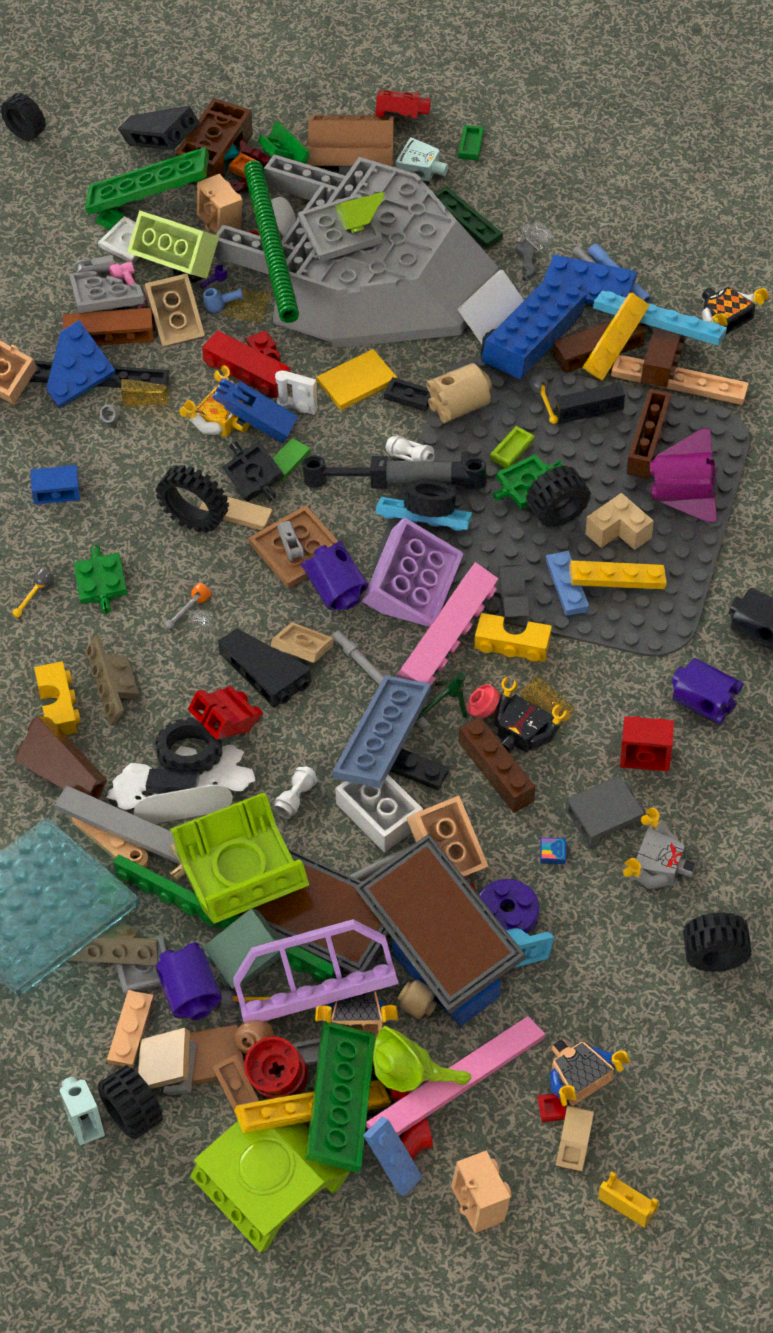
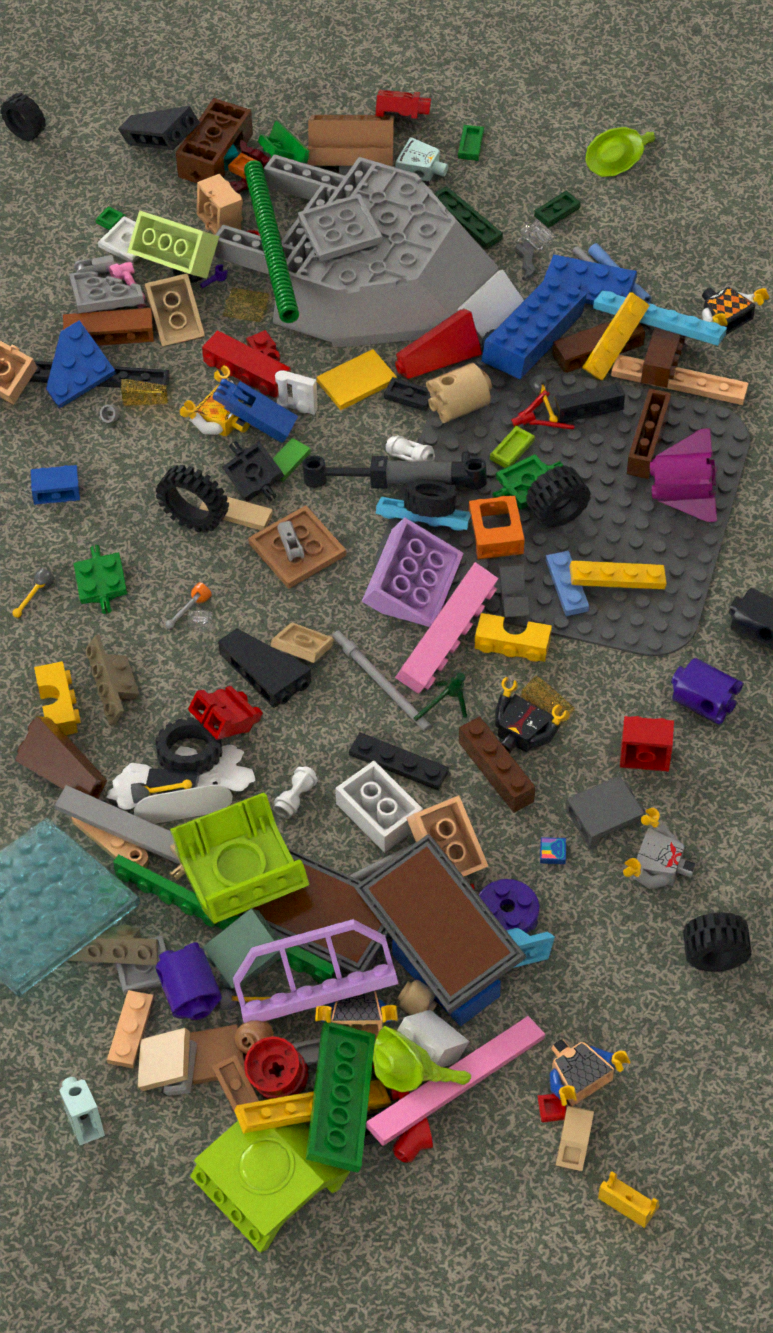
(130, 1102): black tyre -> none
(141, 790): none -> hinge
(147, 181): green plate -> none
(214, 301): medium blue bar -> none
(284, 215): white tile -> none
(335, 577): dark purple cylinder -> none
(359, 211): lime slope -> none
(382, 731): sand blue plate -> none
(393, 1156): medium blue plate -> none
(434, 1036): none -> white brick
(441, 346): none -> red slope
(481, 1190): light nougat brick -> none
(483, 701): coral plate -> none
(501, 540): none -> orange window
(527, 416): none -> red plant
(557, 209): none -> dark green plate
(616, 150): none -> lime hat
(621, 519): tan brick -> none

